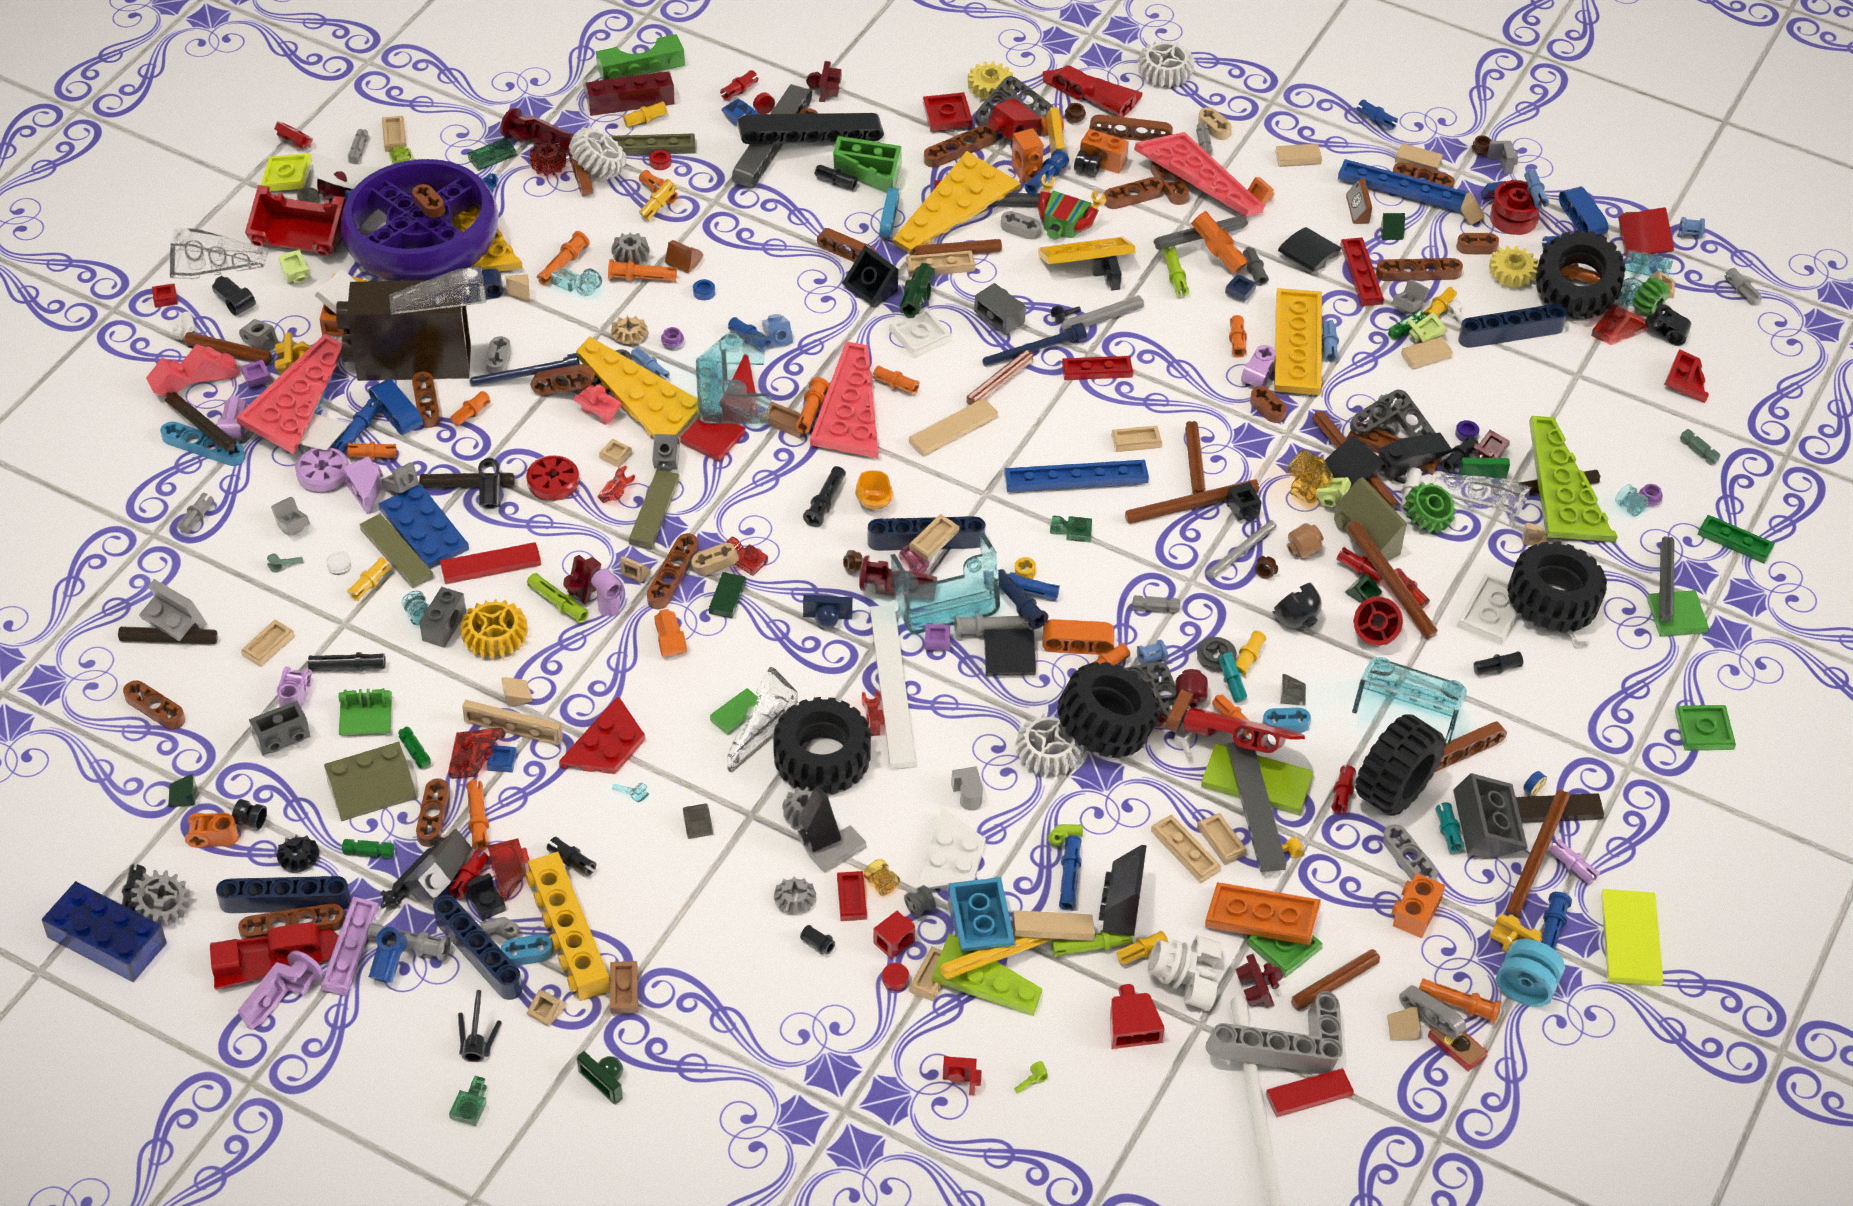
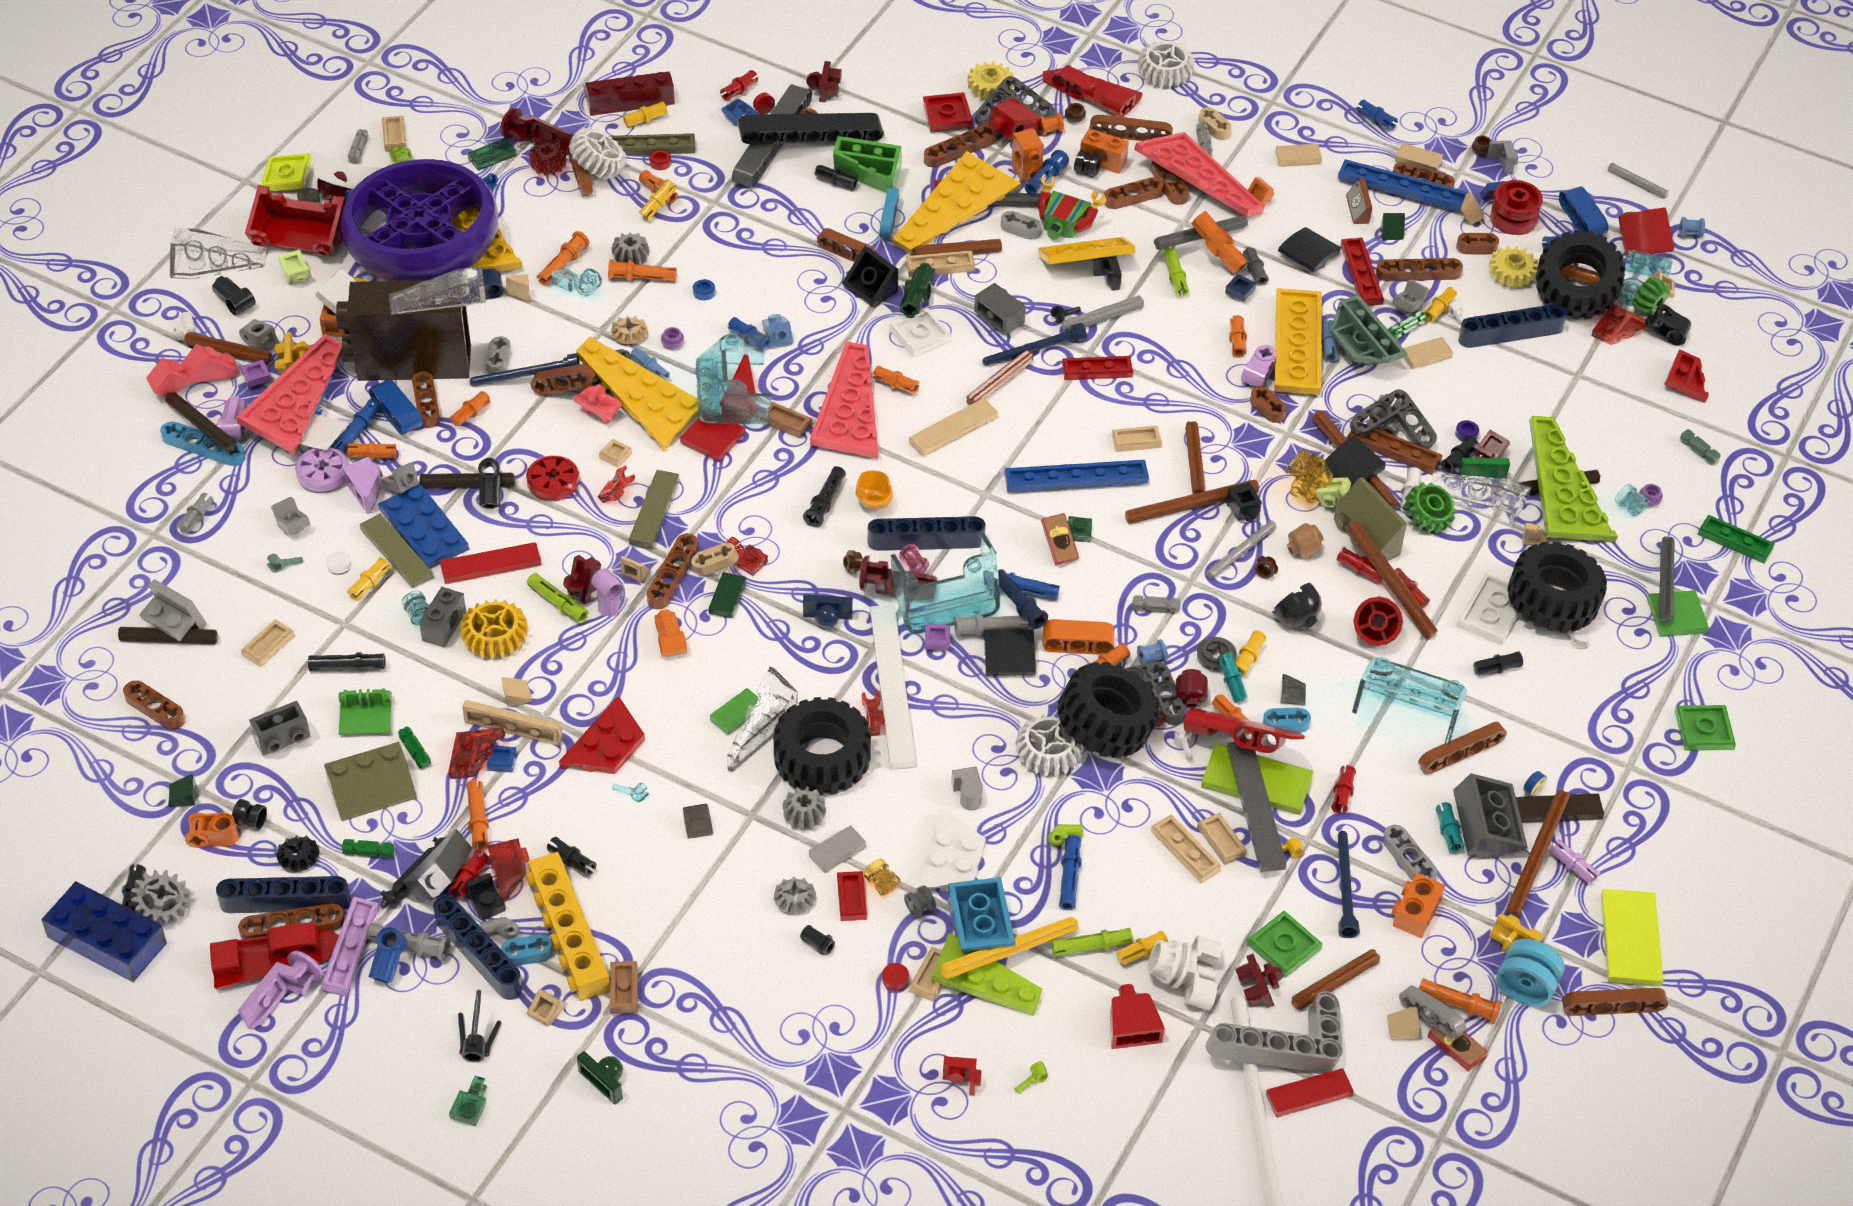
(164, 295): red tile -> none
(293, 686): lavender piece -> none
(299, 138): red plate -> none
(428, 201): dark orange beam -> none
(428, 803): dark orange beam -> none
(664, 55): bright green arch -> none
(666, 452): dark grey brick -> none
(682, 256): dark orange tile -> none
(813, 399): orange pin -> none
(818, 822): black slope -> none
(894, 934): red brick -> none
(934, 537): tan tile -> none
(1024, 562): yellow bush -> none
(1053, 925): tan tile -> none
(1054, 129): yellow tile -> none
(1059, 539): none -> tile
(1123, 893): black slope -> none
(1179, 711): dark orange beam -> none
(1263, 913): orange tile -> none
(1348, 925): none -> dark blue piece
(1363, 589): dark green slope -> none
(1364, 334): none -> sand green wedge
(1400, 764): black tyre -> none
(1412, 453): black slope -> none
(1427, 328): yellowish green bracket -> none
(1536, 188): medium blue axle -> none
(1555, 917): blue pin -> none
(1614, 1001): none -> dark orange beam
(1638, 180): none -> light grey bar
(1743, 285): light grey axle -> none

